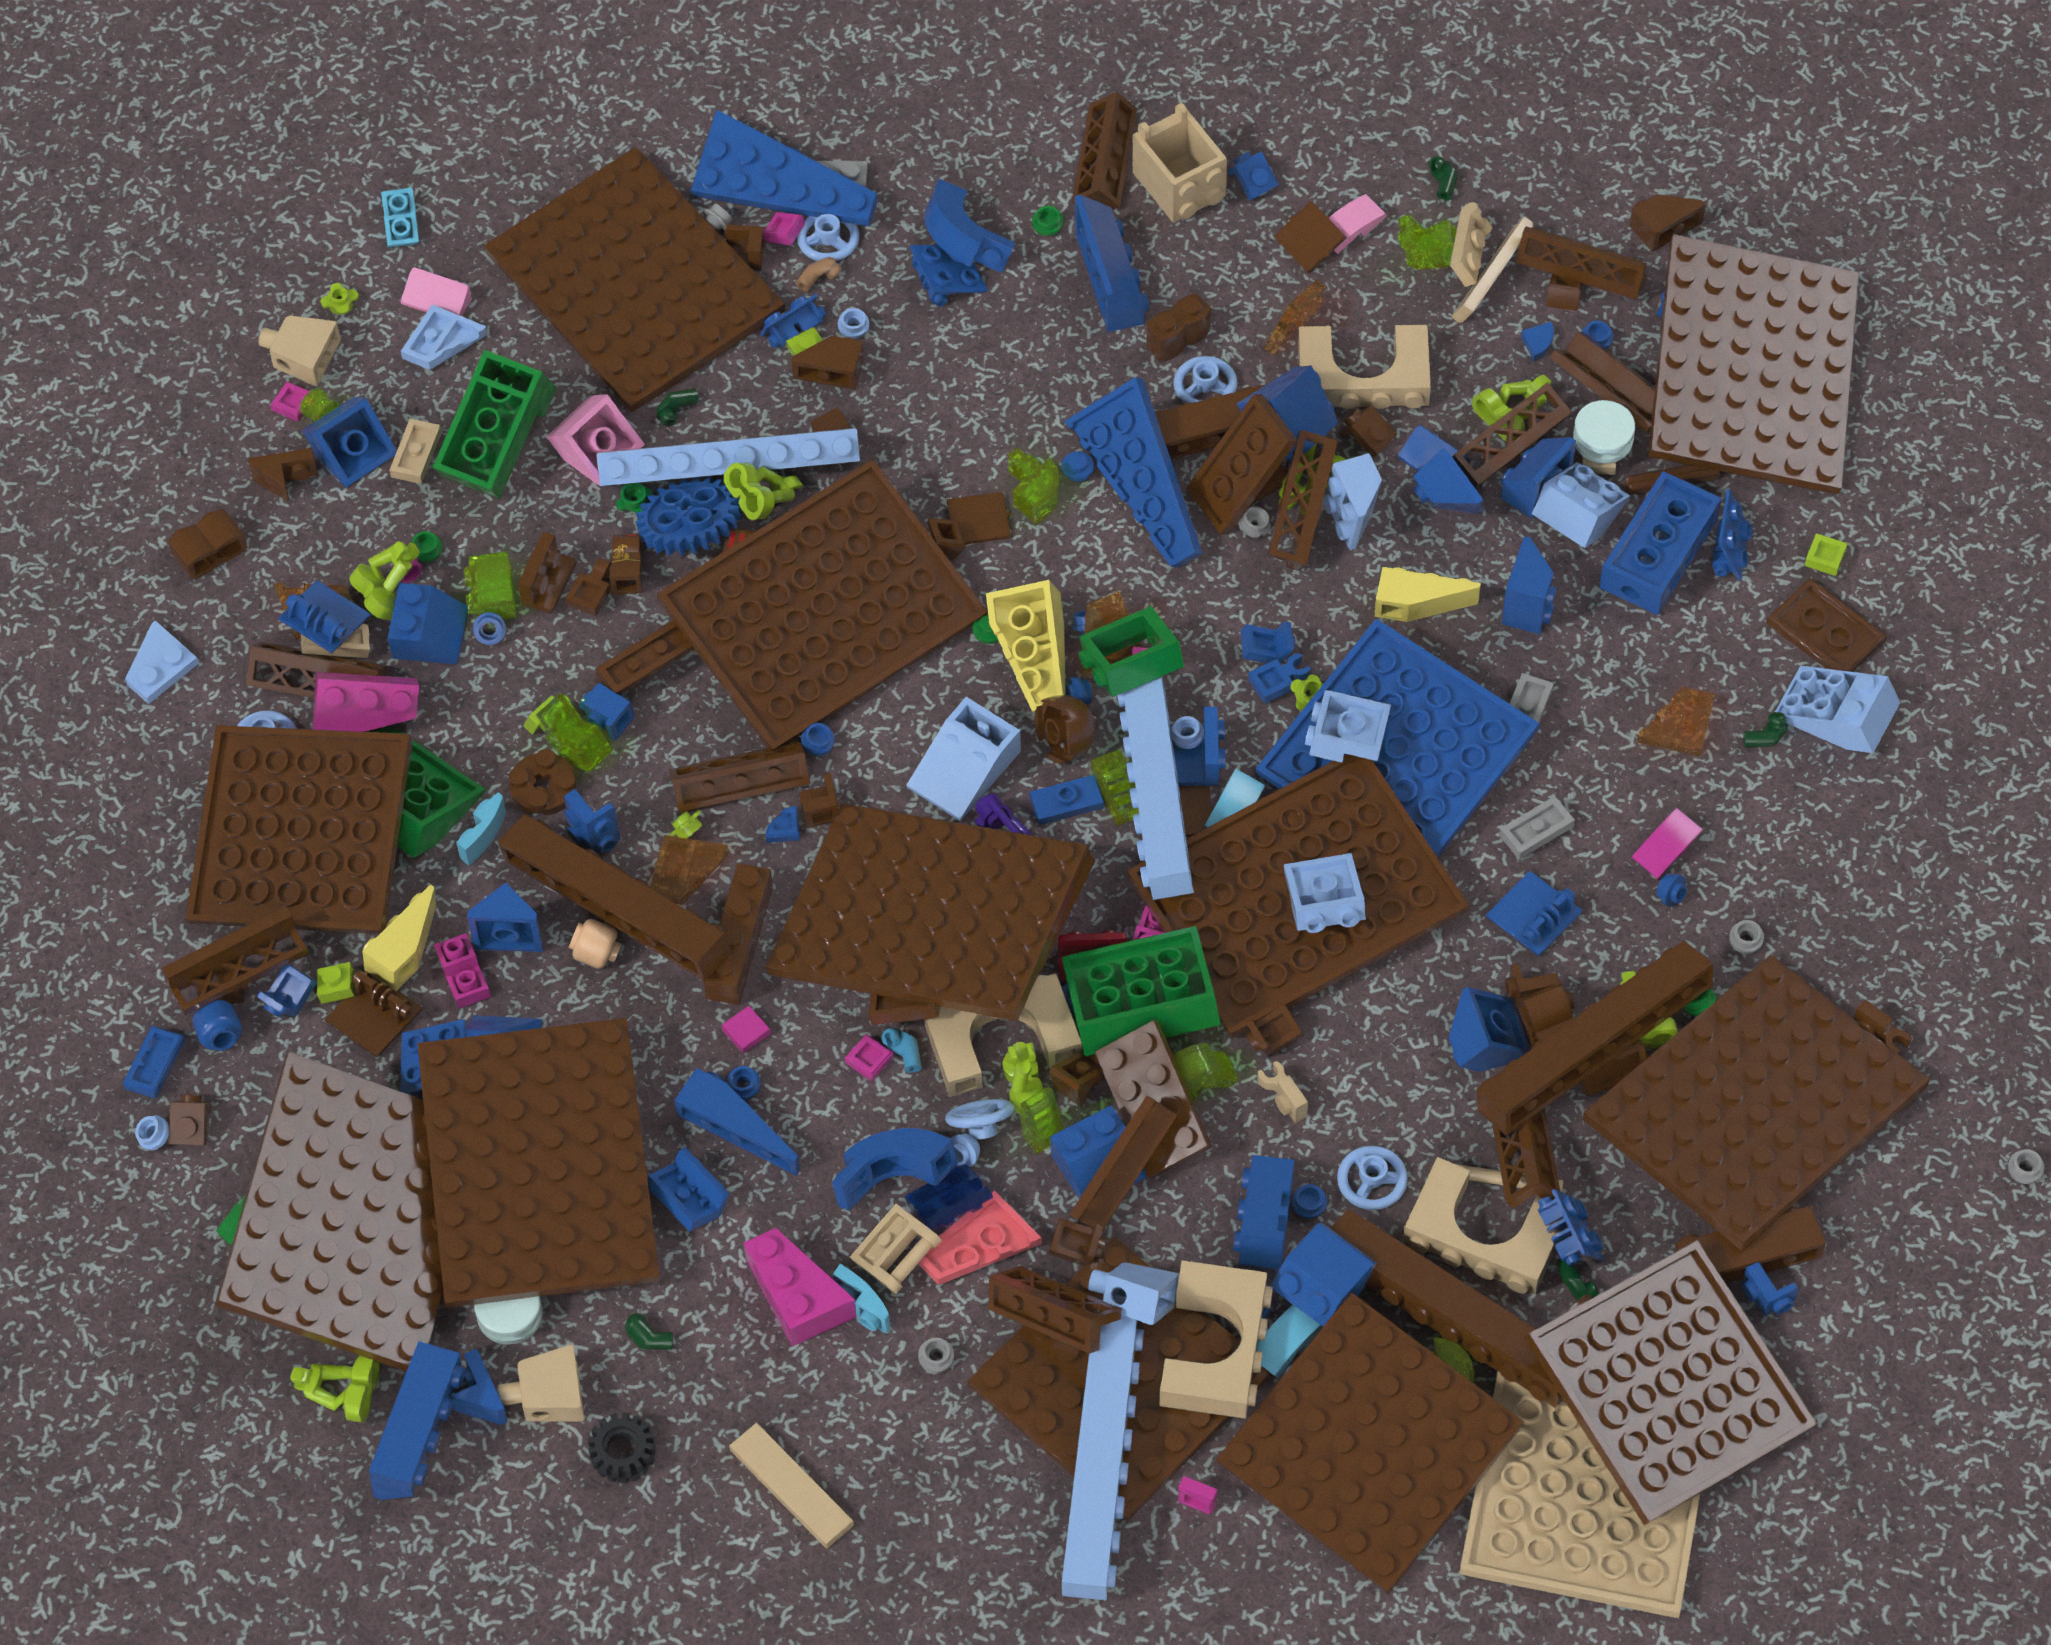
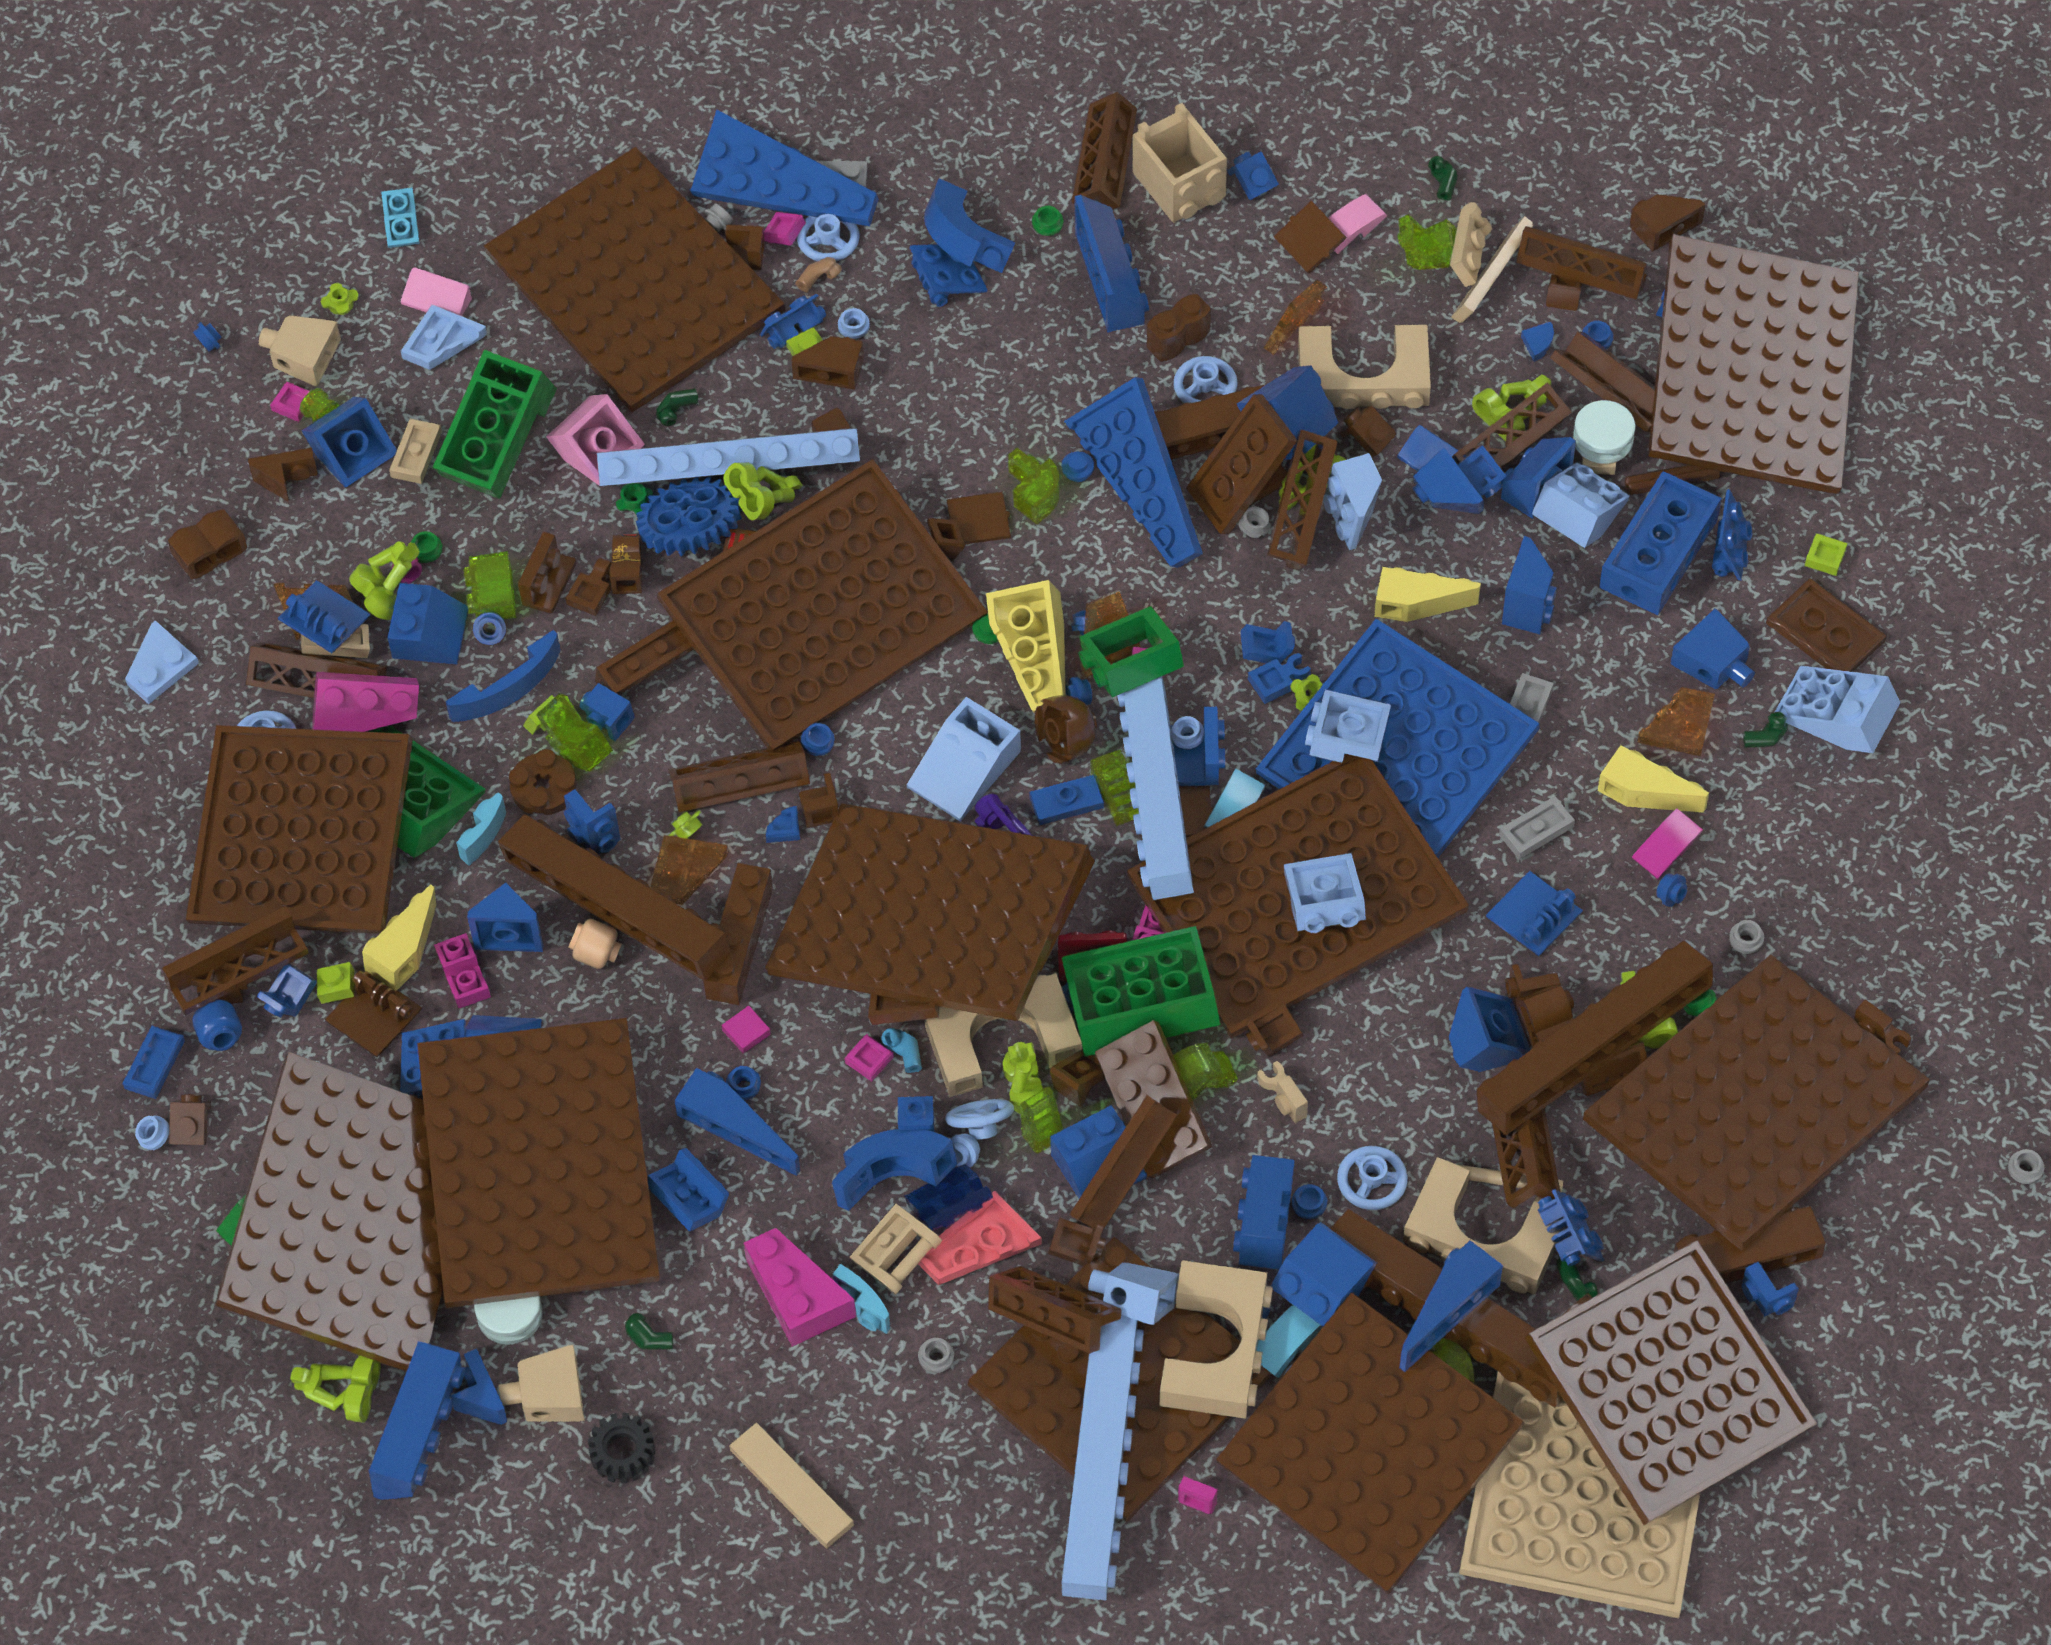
(207, 336): none -> blue plate
(474, 704): none -> blue slope
(916, 1113): none -> blue bracket
(1462, 1285): none -> blue slope
(1482, 471): none -> blue bracket
(1643, 784): none -> light yellow slope
(1714, 653): none -> blue torso

